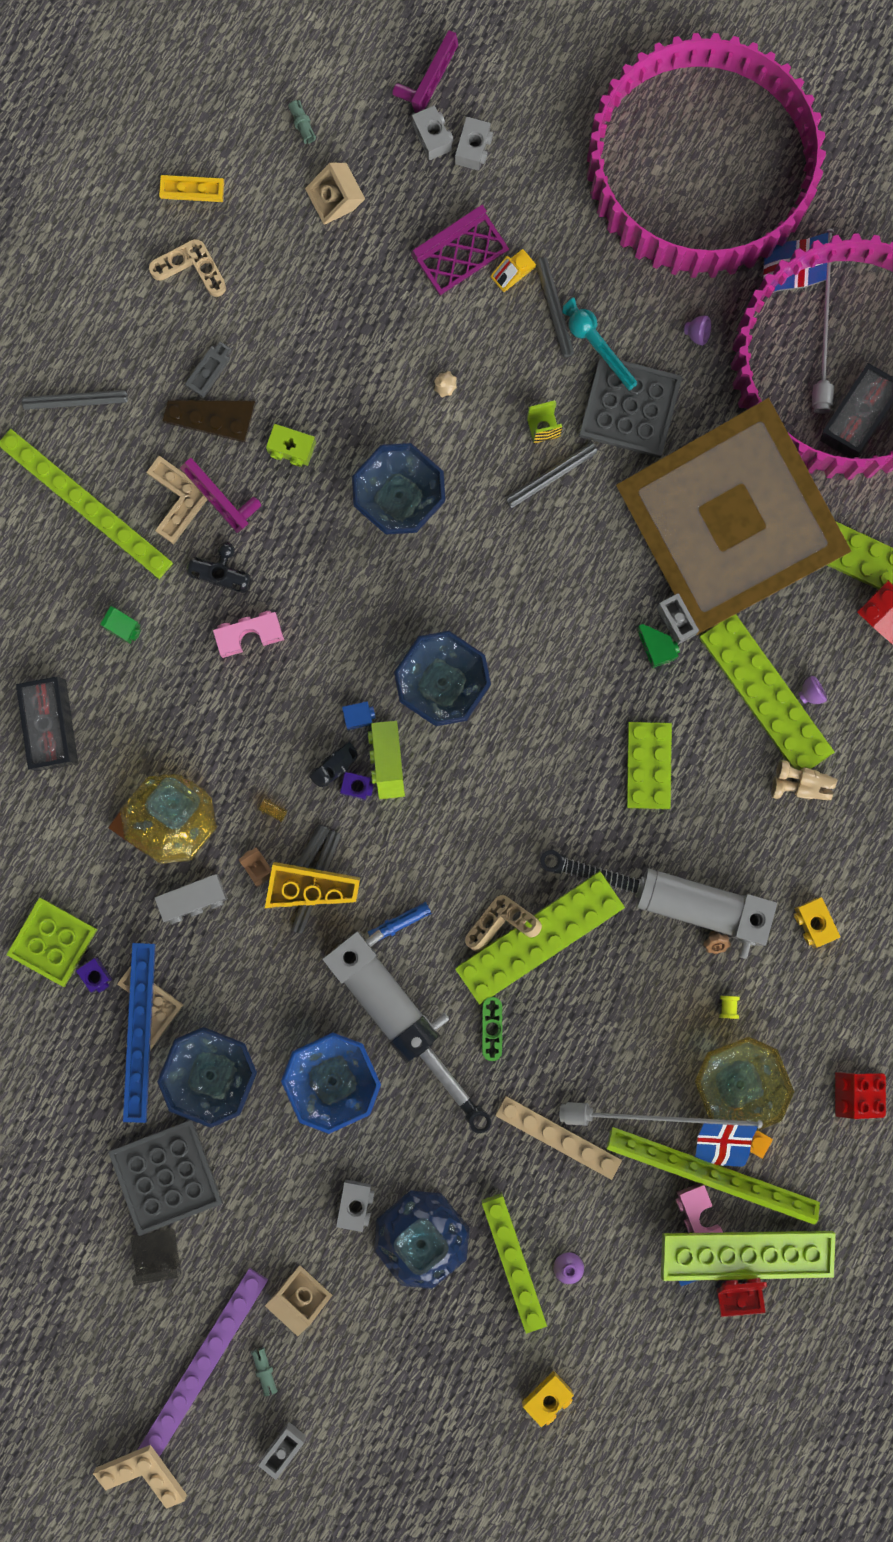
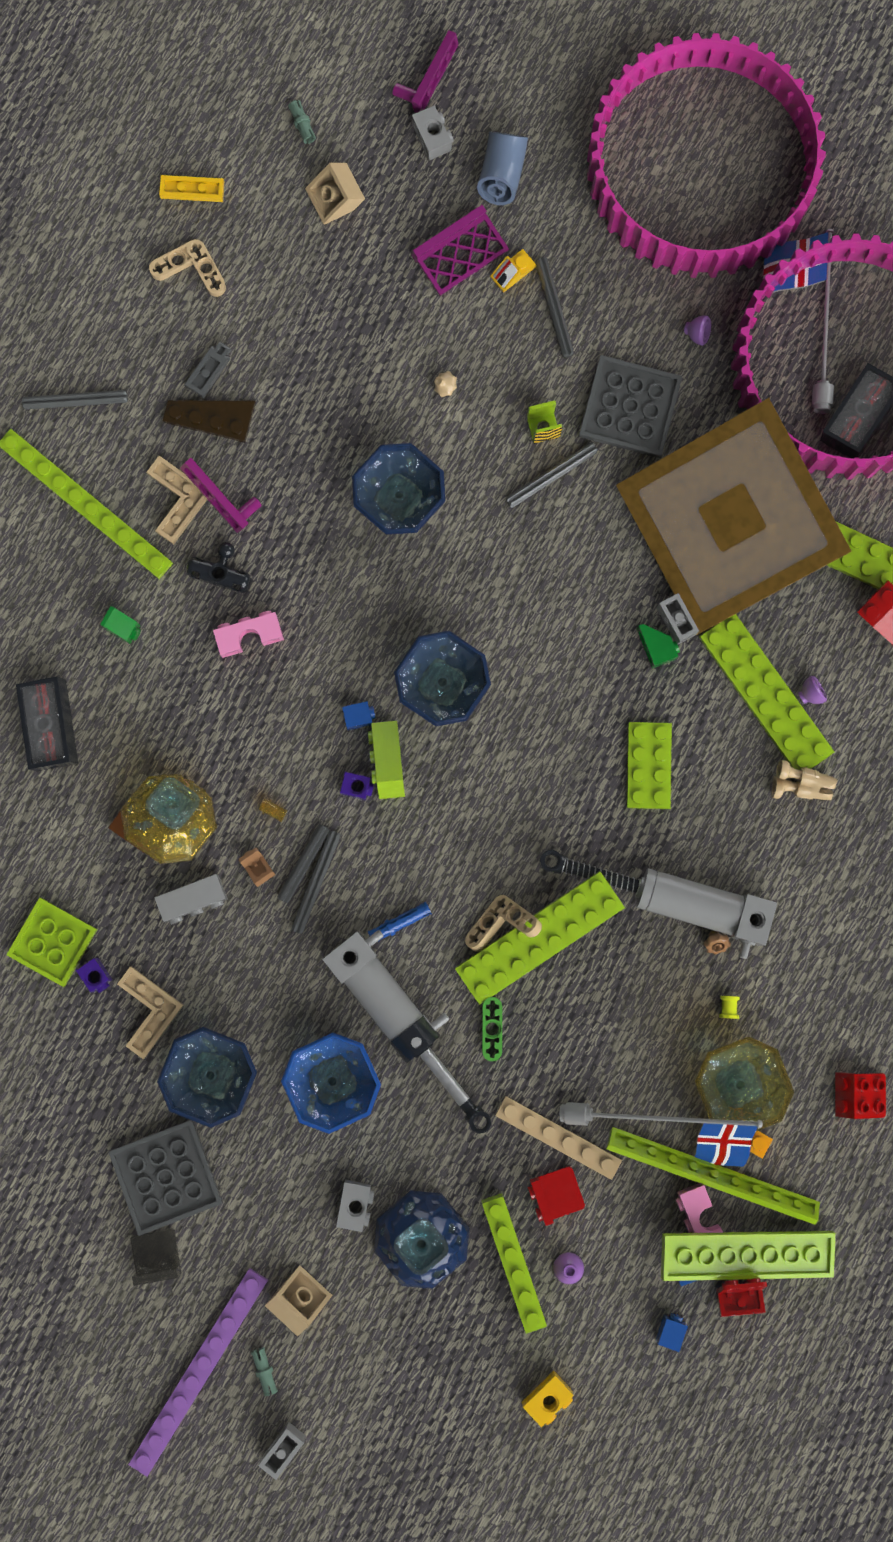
(139, 1033): blue plate -> none
(143, 1463): tan plate -> none
(283, 437): lime brick -> none
(306, 886): yellow wedge -> none
(334, 765): black piece -> none
(478, 132): light grey brick -> none
(502, 167): none -> sand blue brick
(556, 1194): none -> red bracket
(583, 325): teal piece -> none
(671, 1332): none -> blue brick
(827, 930): yellow brick -> none

